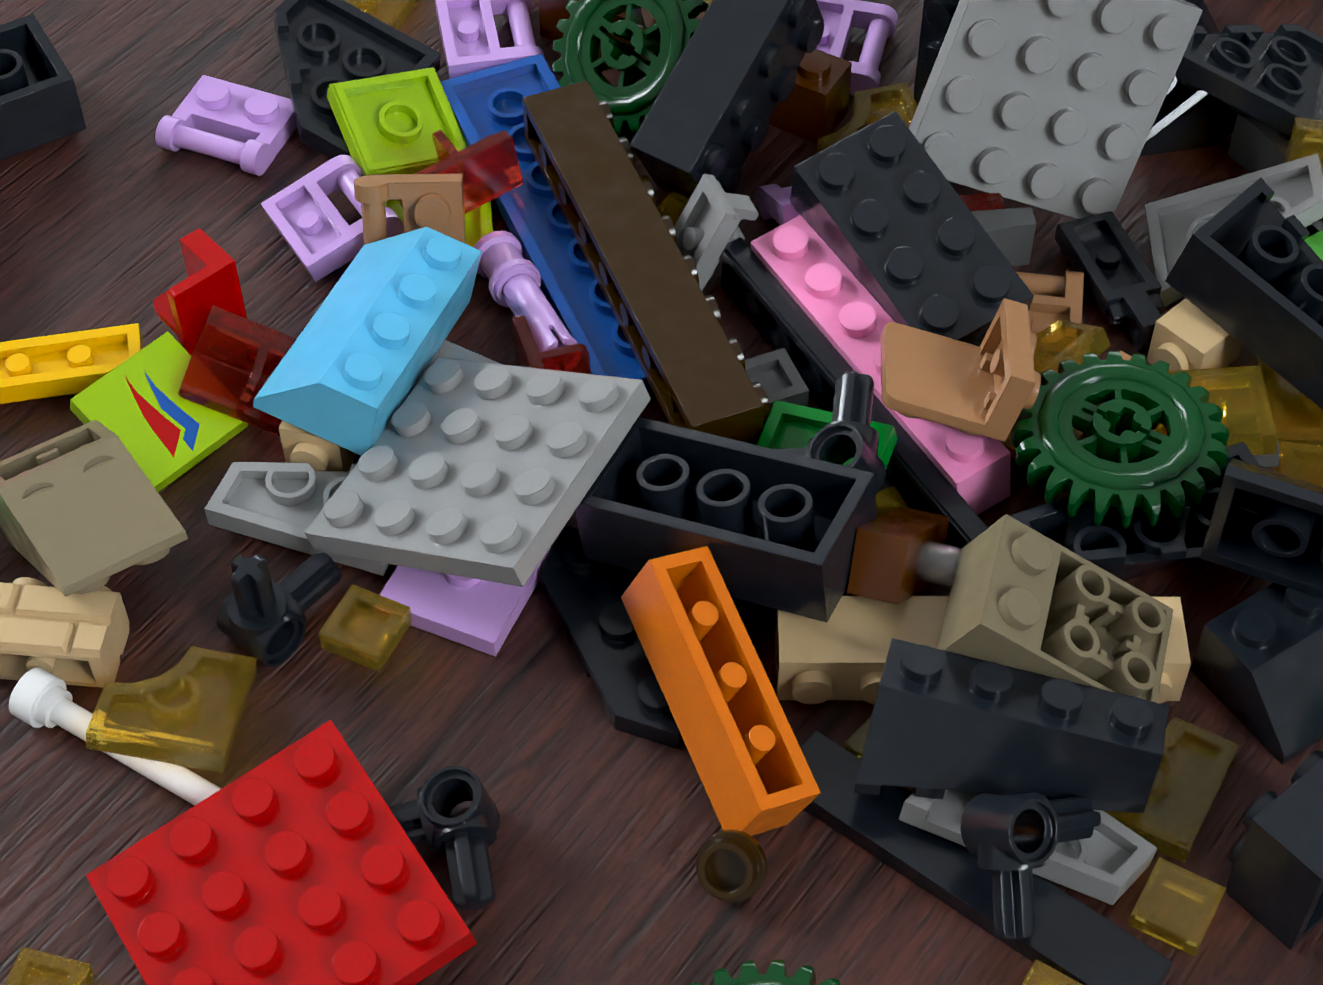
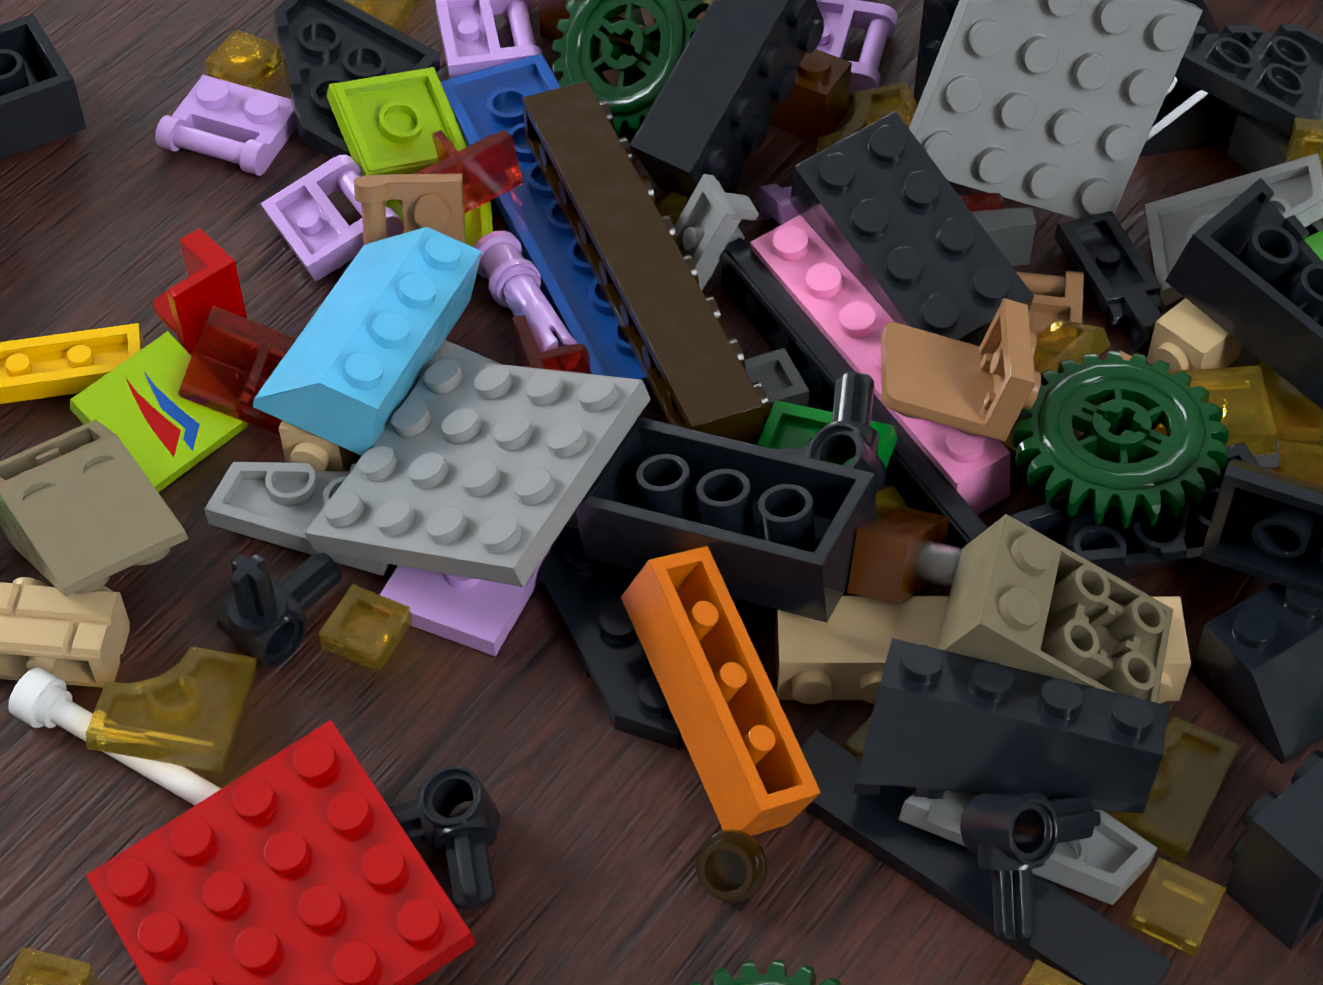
(244, 60): none -> clear yellow plate

